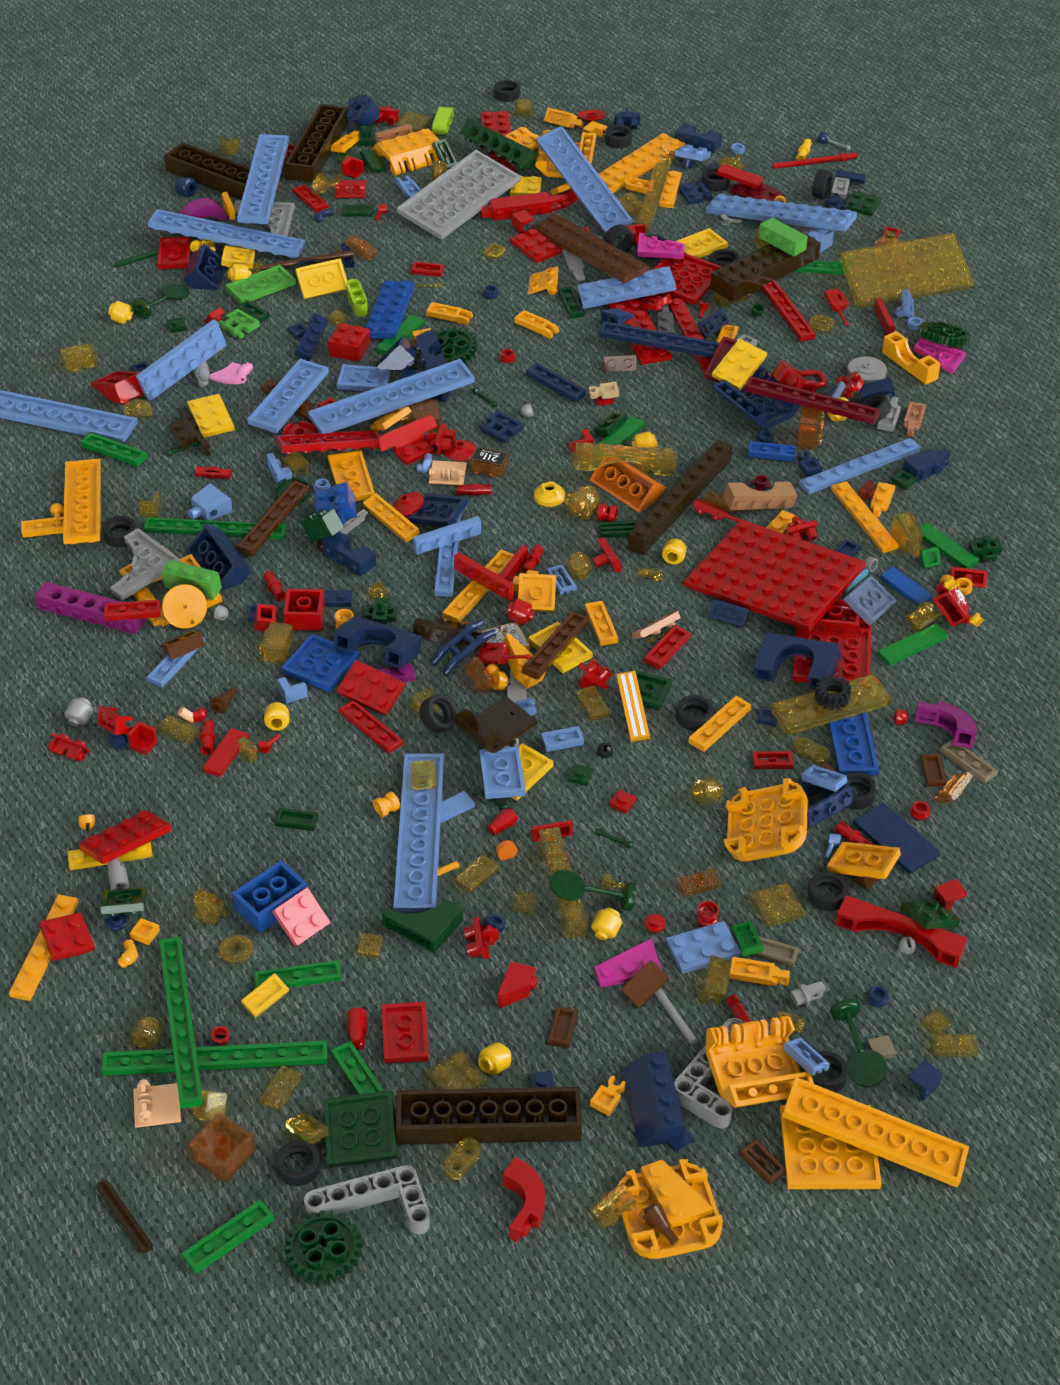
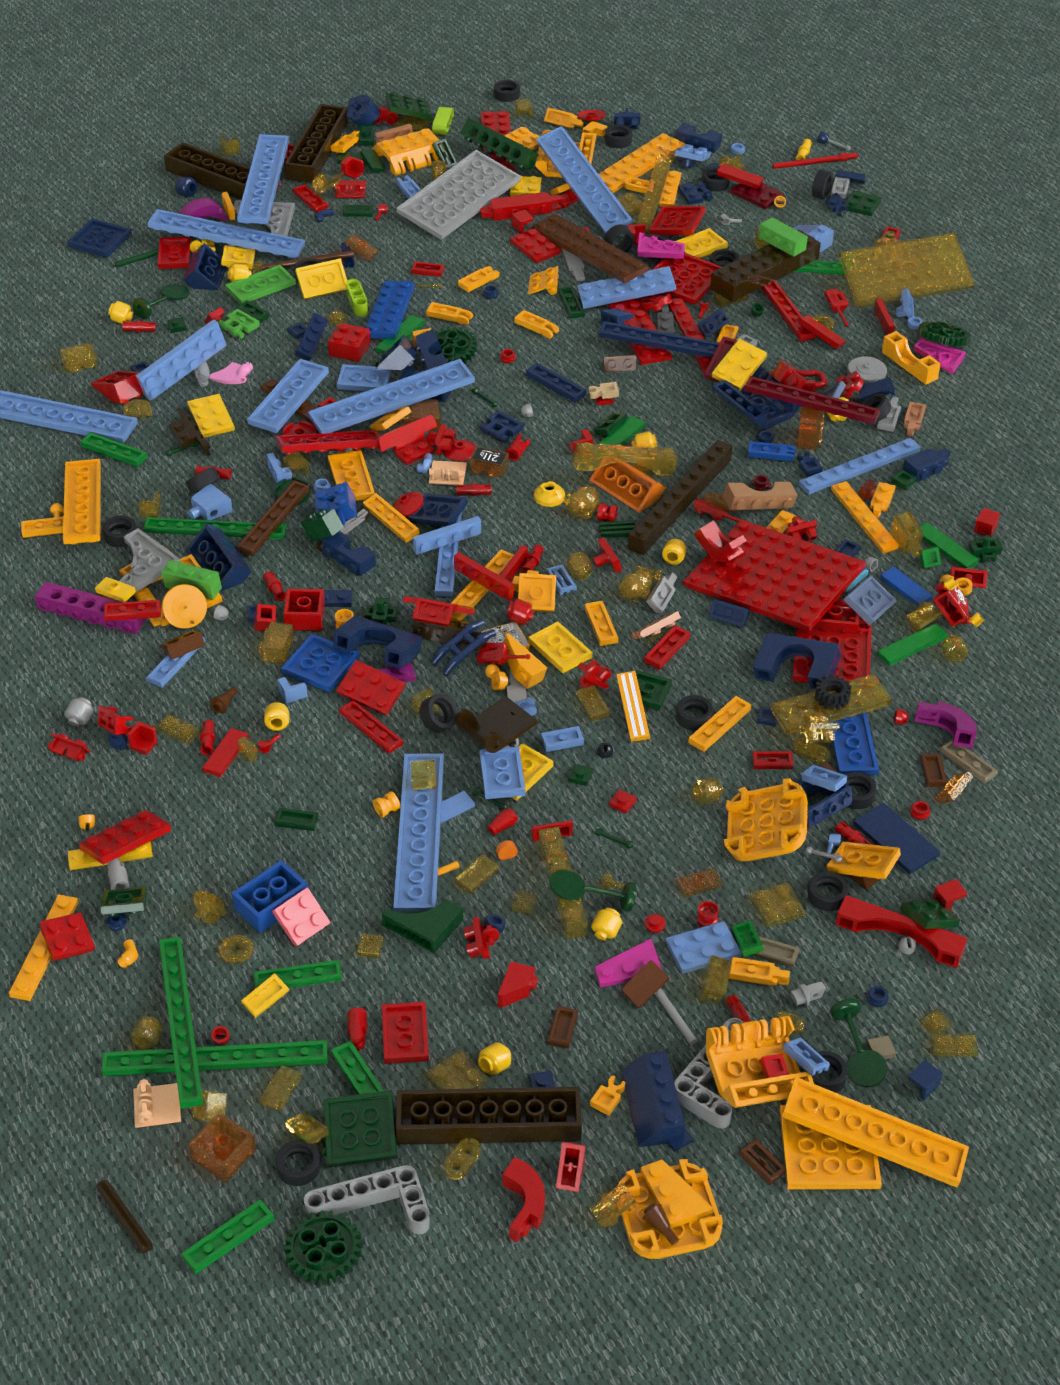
(99, 238): none -> dark blue plate
(115, 589): none -> yellow plate
(139, 326): none -> red pin
(144, 931): light orange plate -> none
(193, 717): arm -> none
(202, 480): none -> black tyre
(377, 590): clear yellow plate -> none
(408, 106): none -> dark green plate
(435, 611): none -> red plate
(478, 278): none -> light orange hinge
(481, 680): clear orange hinge -> none
(494, 250): clear yellow plate -> none
(517, 448): none -> red hinge
(554, 645): reddish brown tile -> none
(571, 1166): none -> red slope
(636, 585): none -> clear yellow cylinder
(662, 593): none -> light grey hinge
(677, 220): none -> red plate
(717, 544): none -> red arch
(773, 1066): none -> red plate
(784, 212): medium blue plate -> none
(819, 726): none -> clear yellow hips
(821, 331): none -> red tile
(837, 857): none -> light grey hinge
(954, 649): none -> clear yellow head
(987, 522): none -> red panel

